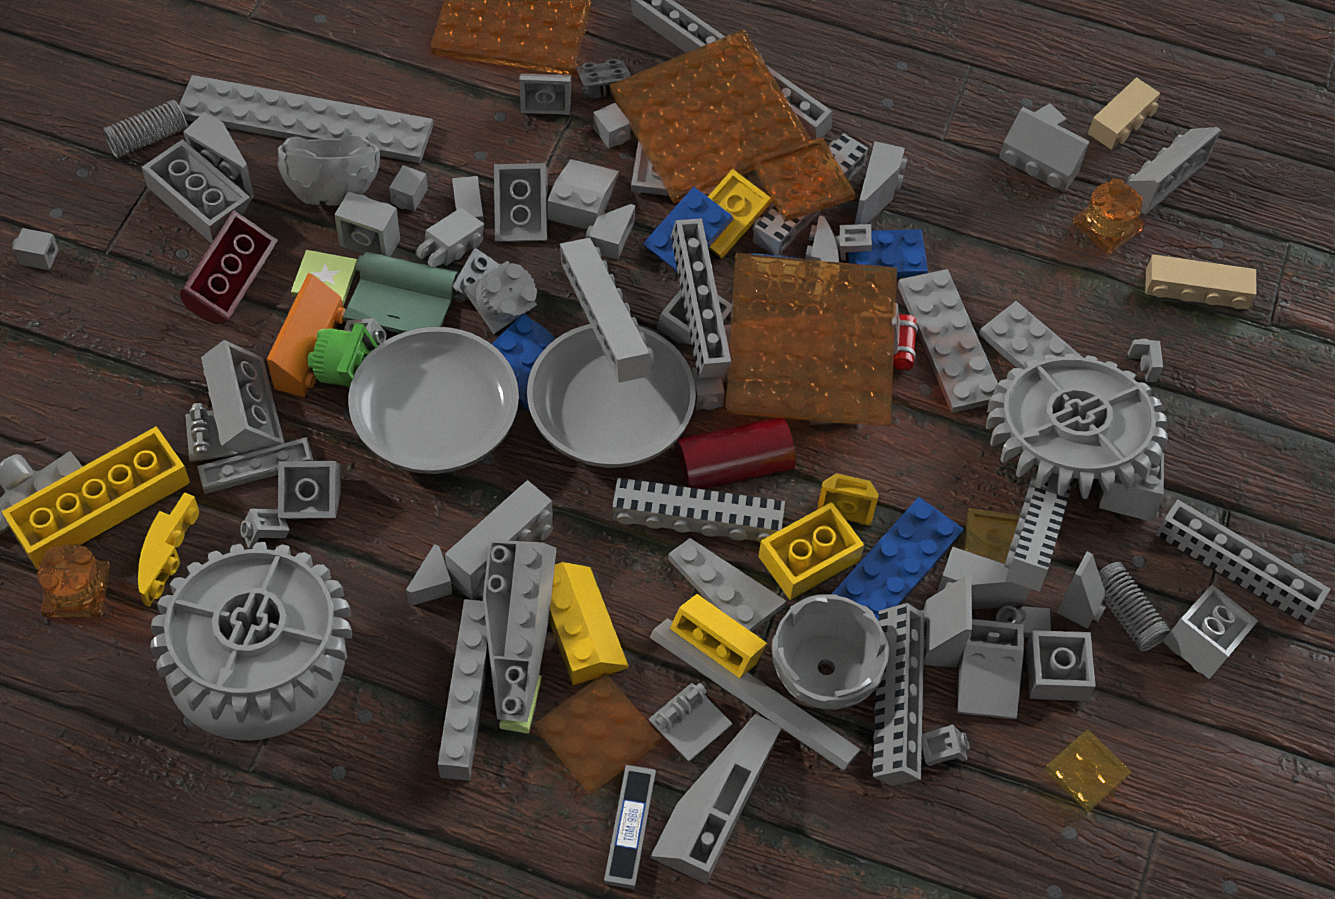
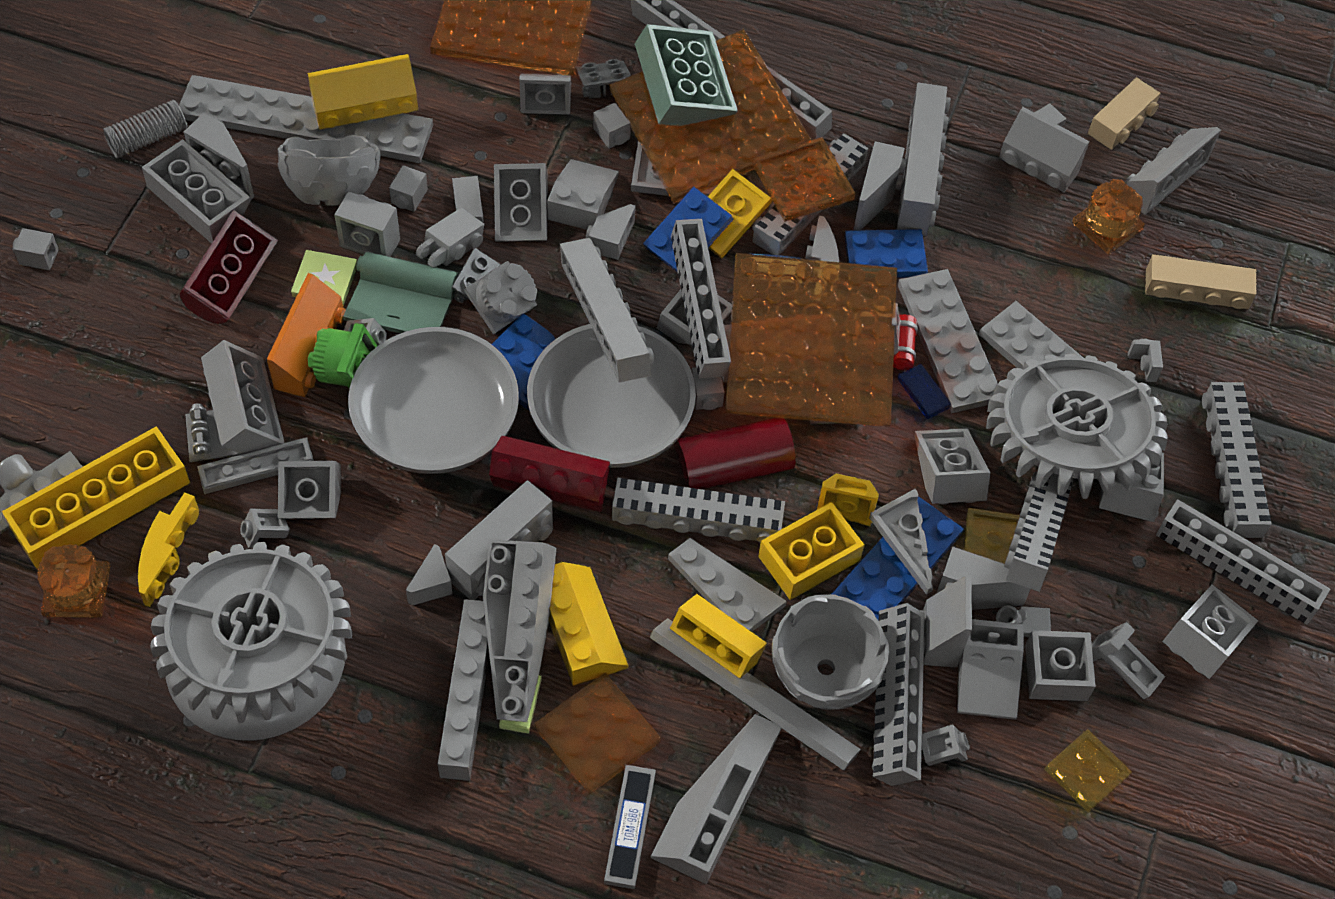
(363, 91): none -> yellow slope
(555, 472): none -> dark red slope
(684, 75): none -> sand green slope
(690, 721): light grey hinge -> none
(853, 239): light grey bracket -> none
(902, 529): none -> light grey wing
(924, 158): none -> light grey brick
(924, 391): none -> clear blue tile
(952, 466): none -> light grey slope
(1084, 594): light grey slope -> none
(1127, 659): none -> light grey bracket
(1154, 634): light grey piece -> none
(1236, 459): none -> light grey brick

